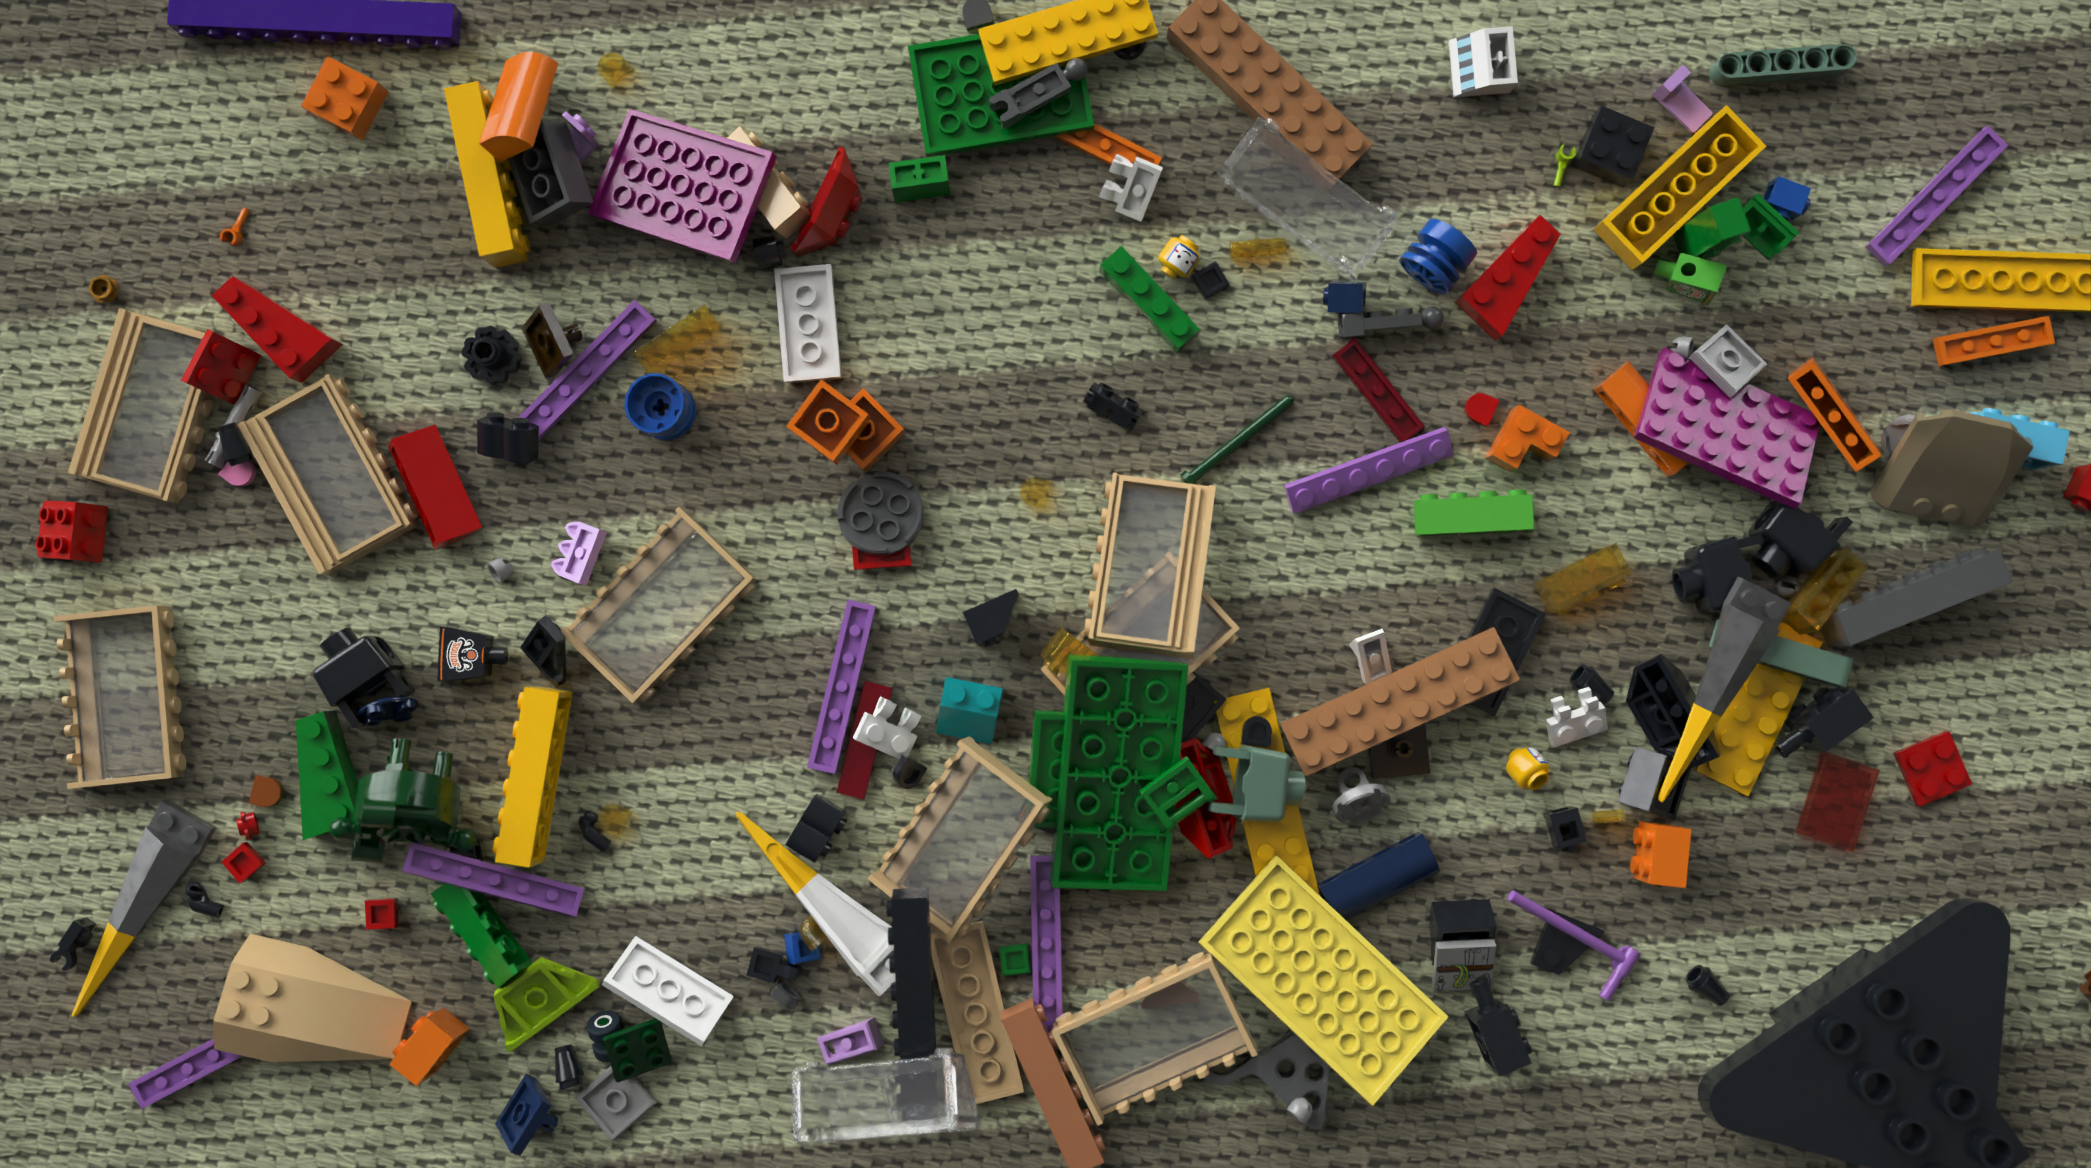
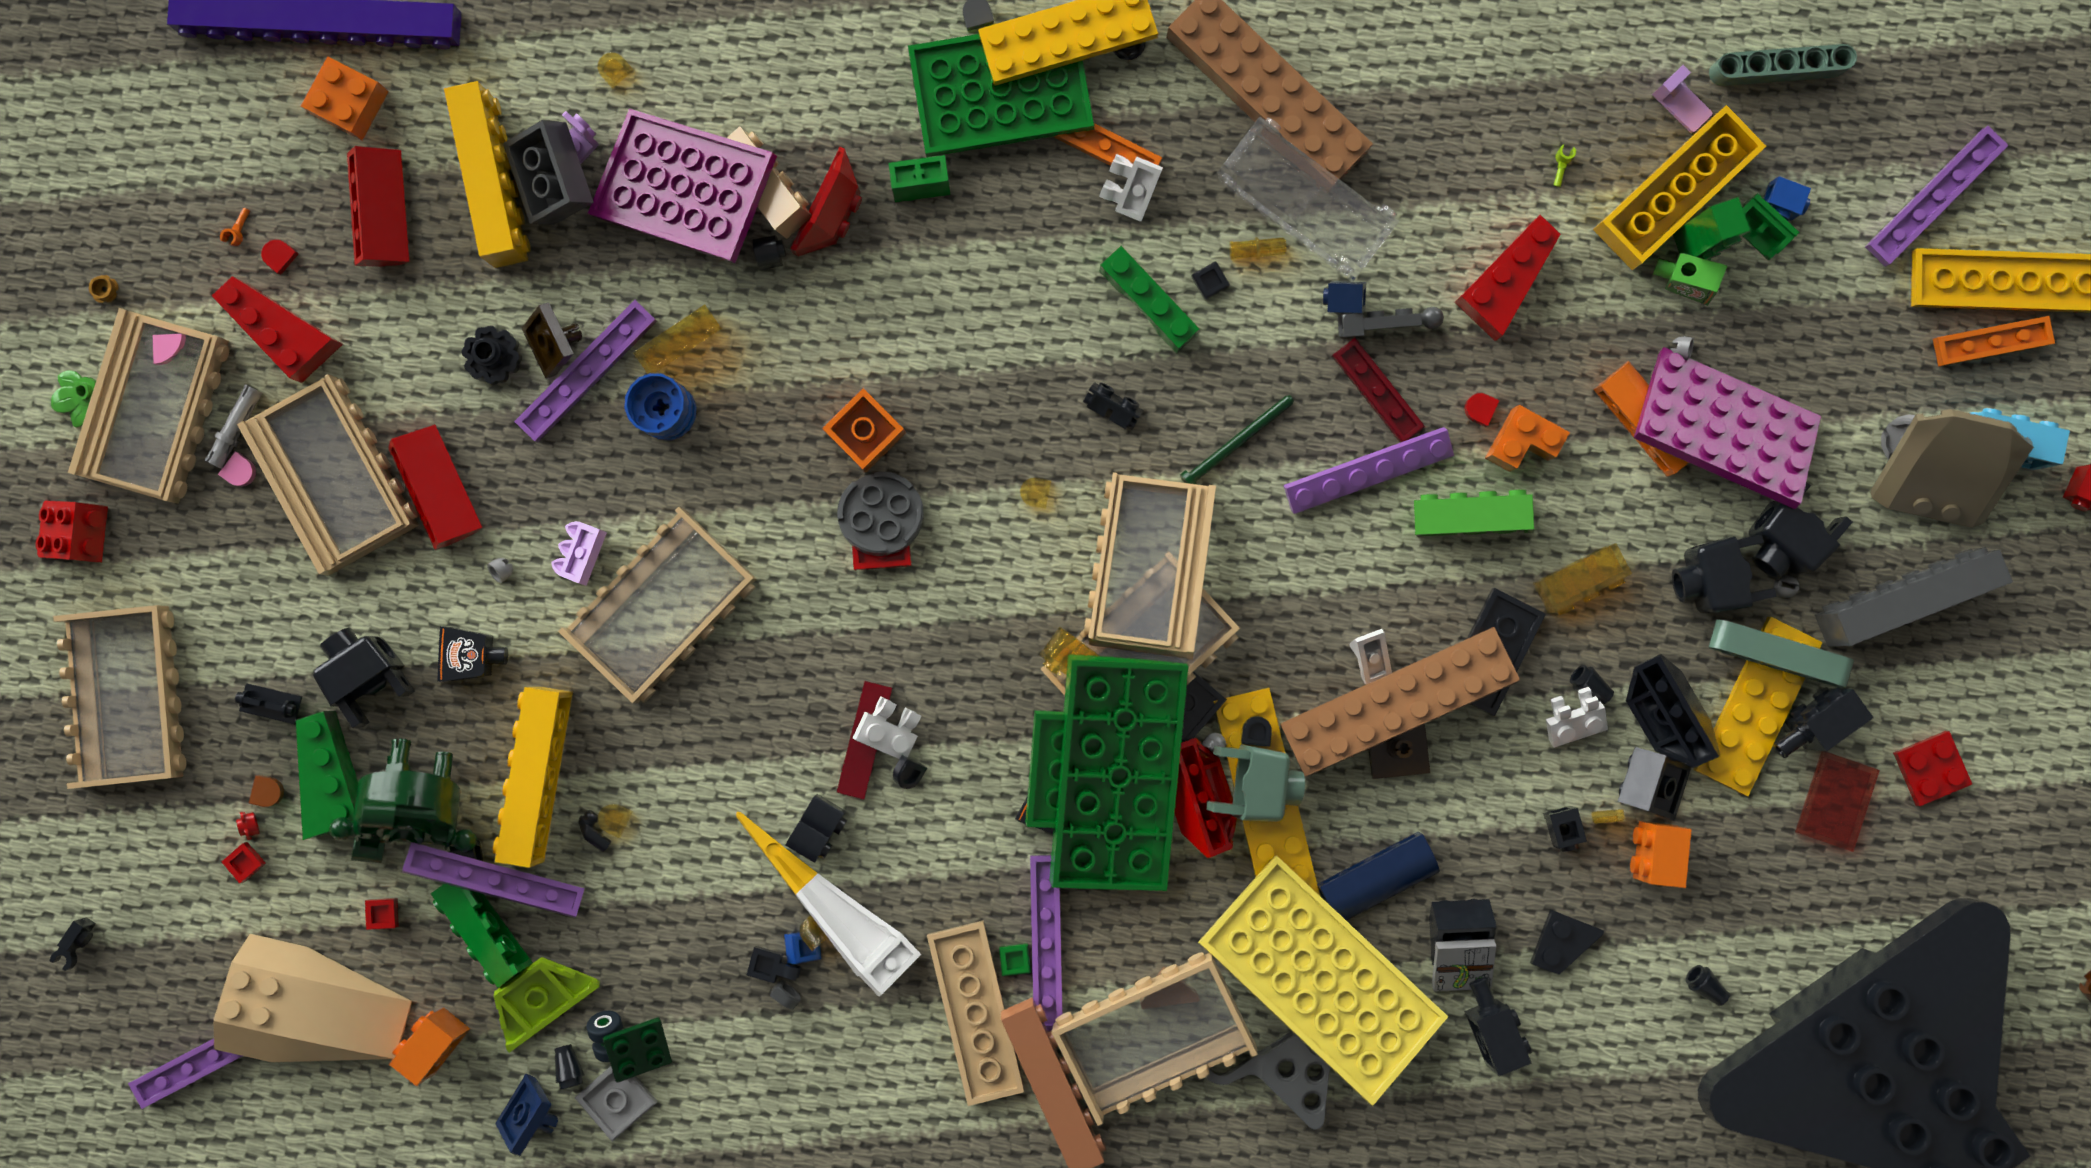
(72, 396): none -> bright green plate
(160, 862): flat silver plate -> none
(167, 347): none -> bright pink tile
(200, 902): black arm -> none
(221, 367): red plate -> none
(234, 445): black cone -> none
(269, 703): none -> black hinge
(278, 255): none -> red tile
(377, 206): none -> red brick
(388, 708): dark blue dish -> none
(507, 438): black brick -> none
(518, 104): orange brick -> none
(547, 650): black wing -> none
(668, 990): white plate -> none
(807, 323): white plate -> none
(829, 422): orange brick -> none
(841, 686): medium lavender plate -> none
(851, 1041): lavender slope -> none
(883, 1099): clear windscreen -> none
(912, 973): black brick -> none
(963, 837): clear window -> none
(969, 710): teal slope -> none
(991, 618): black slope -> none
(1036, 91): dark grey plate -> none
(1174, 786): green plate -> none
(1179, 257): head -> none
(1300, 1109): light grey hinge -> none
(1361, 802): light grey tile -> none
(1438, 256): blue wheel -> none
(1483, 62): white slope -> none
(1528, 768): yellow head -> none
(1613, 146): black brick -> none
(1622, 959): medium lavender bar -> none
(1728, 361): light grey tile -> none
(1741, 639): flat silver plate -> none
(1824, 591): clear yellow brick -> none
(1834, 414): orange brick -> none

